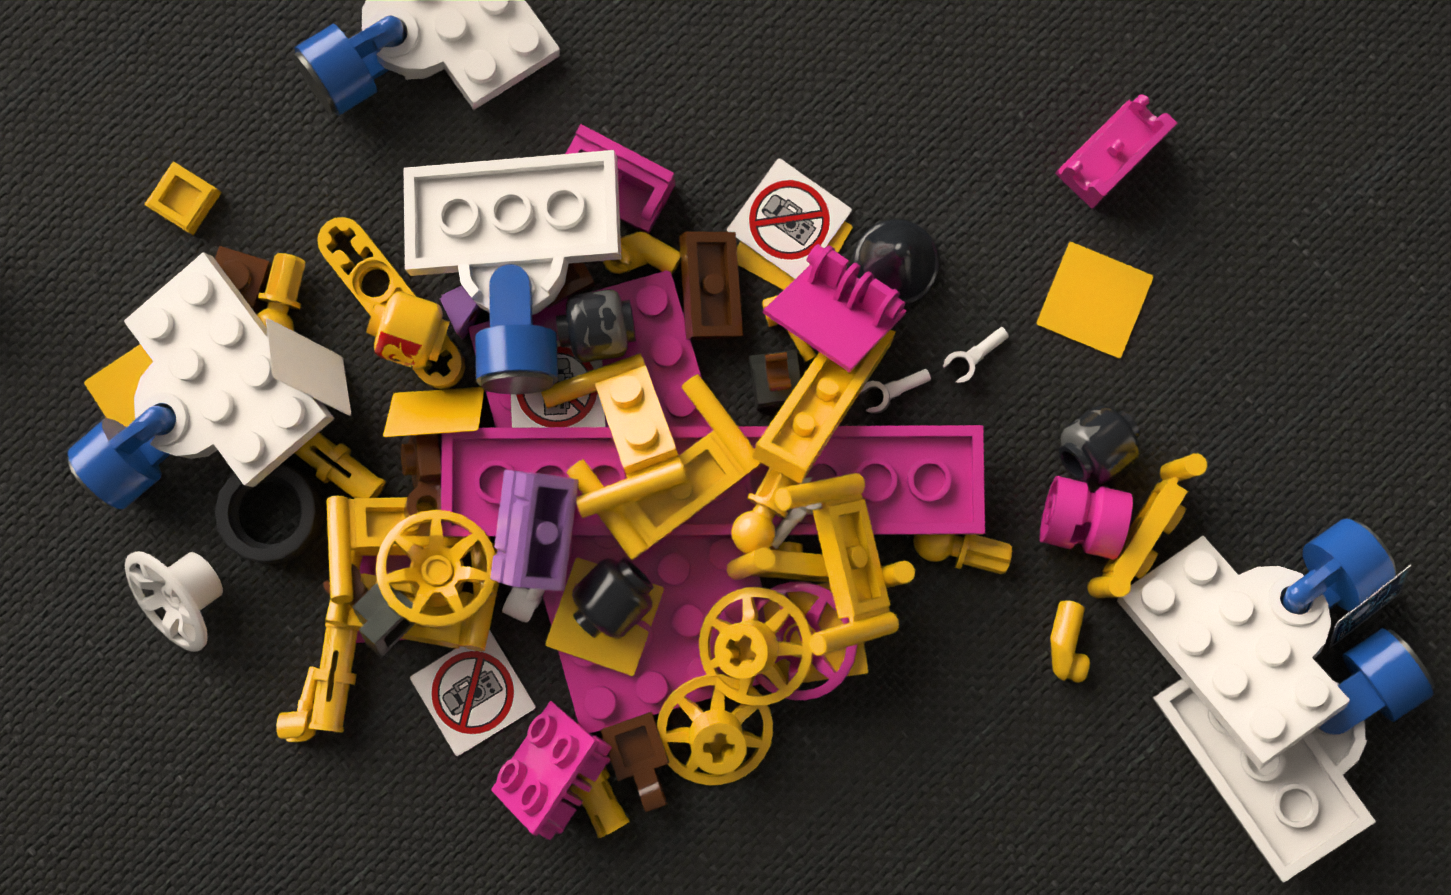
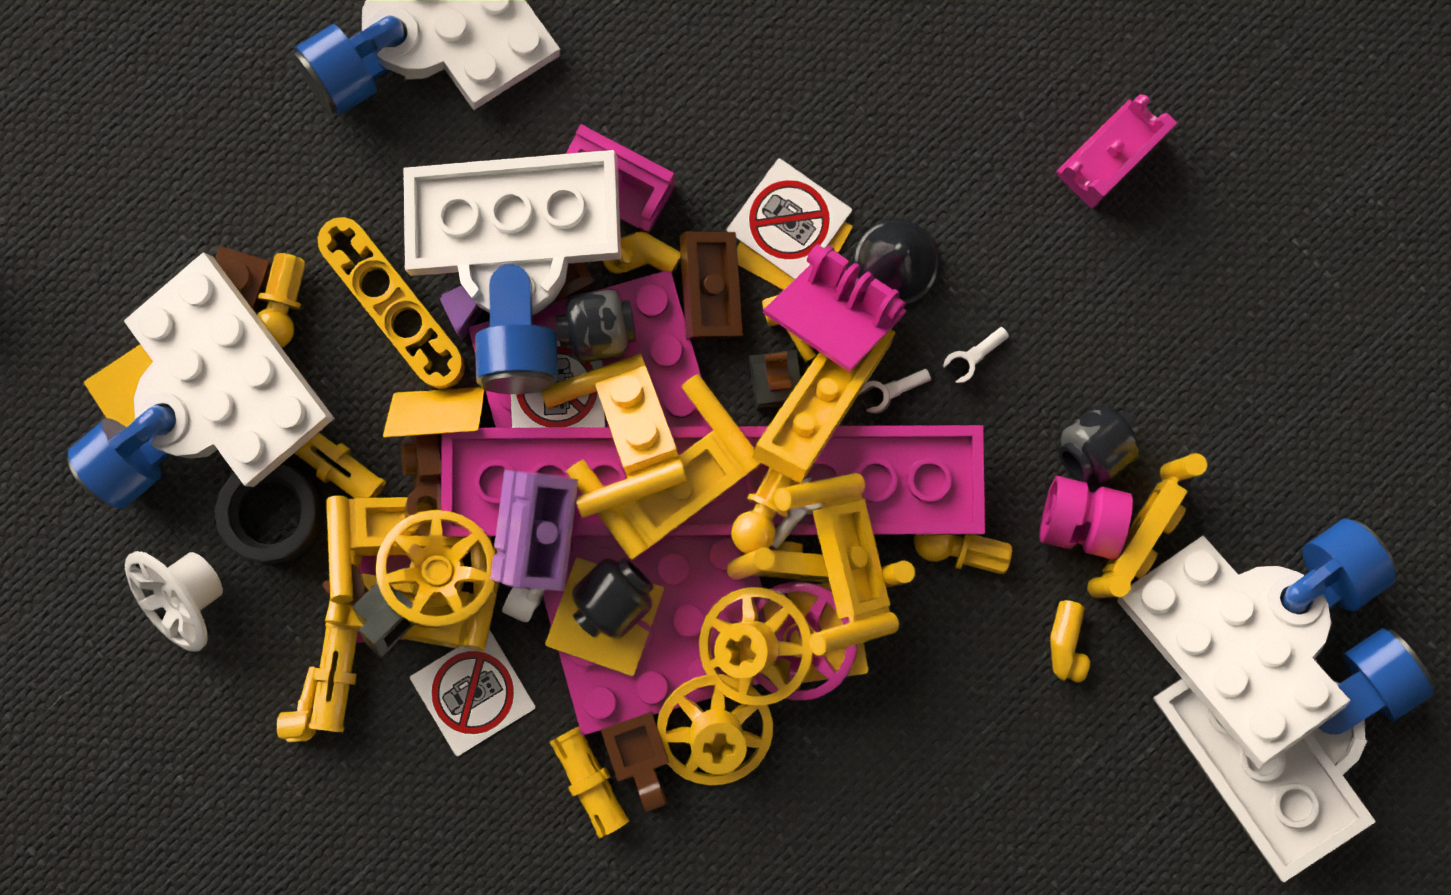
(183, 198): yellow tile -> none
(307, 367): white sticker -> none
(408, 330): yellow head -> none
(546, 767): dark pink hinge -> none
(1094, 300): yellow sticker -> none
(1369, 606): sticker -> none

